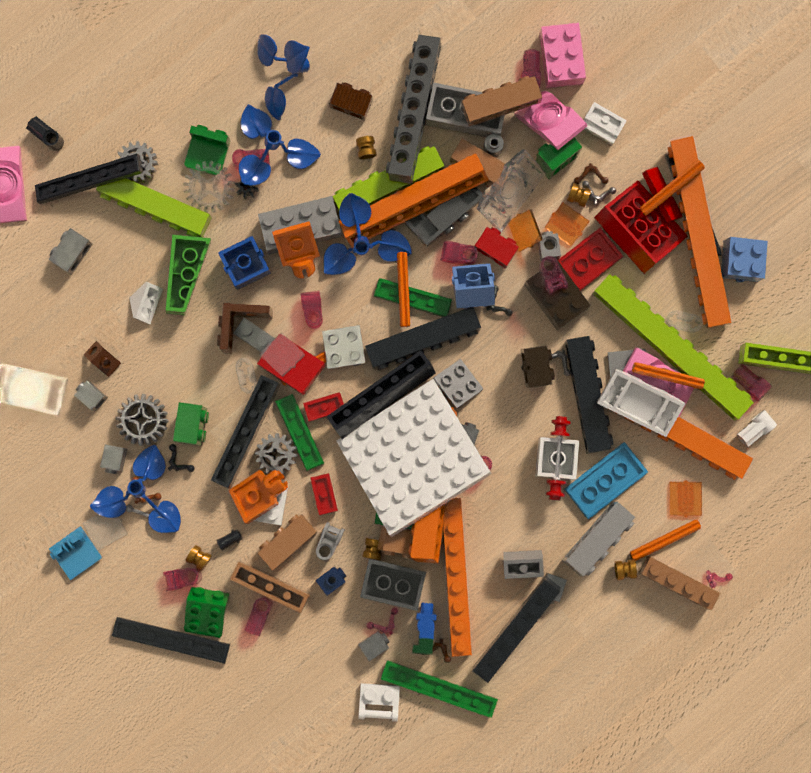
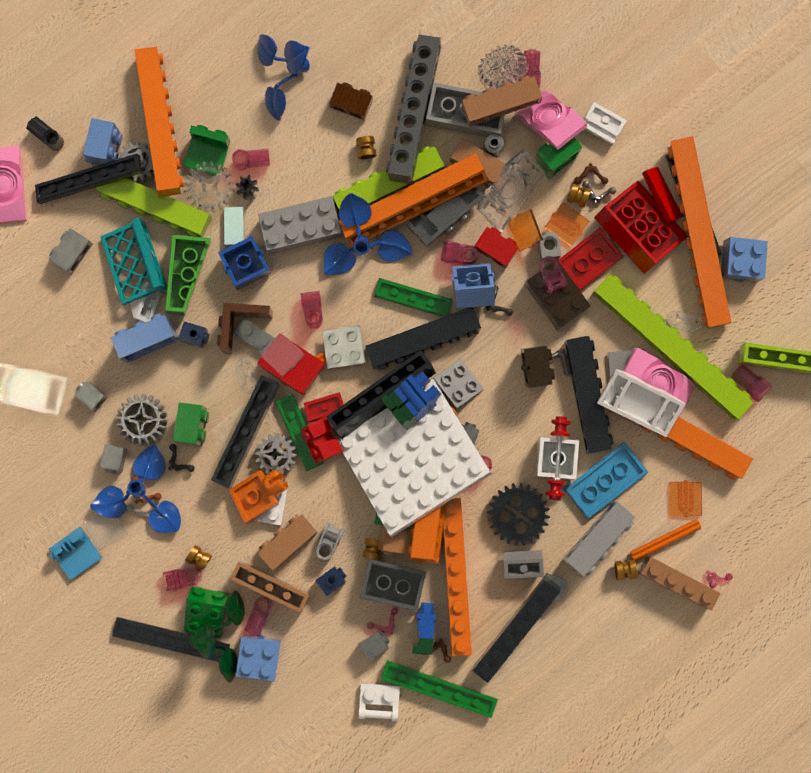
(102, 142): none -> medium blue brick
(102, 359): reddish brown bracket -> none
(144, 338): none -> medium blue brick
(148, 256): none -> teal fence
(157, 121): none -> orange brick
(194, 334): none -> dark blue brick
(205, 640): none -> dark green plant
(229, 539): black pin -> none
(233, 225): none -> light aqua tile
(258, 123): blue plant -> none
(258, 658): none -> medium blue brick
(297, 248): orange plate -> none
(320, 440): none -> red brick
(324, 494): red plate -> none
(403, 287): orange axle -> none
(411, 401): none -> blue hips
(510, 59): none -> clear gear
(528, 499): none -> black gear
(562, 55): bright pink brick -> none
(668, 375): orange axle -> none
(672, 187): orange axle -> none
(760, 425): white piece -> none

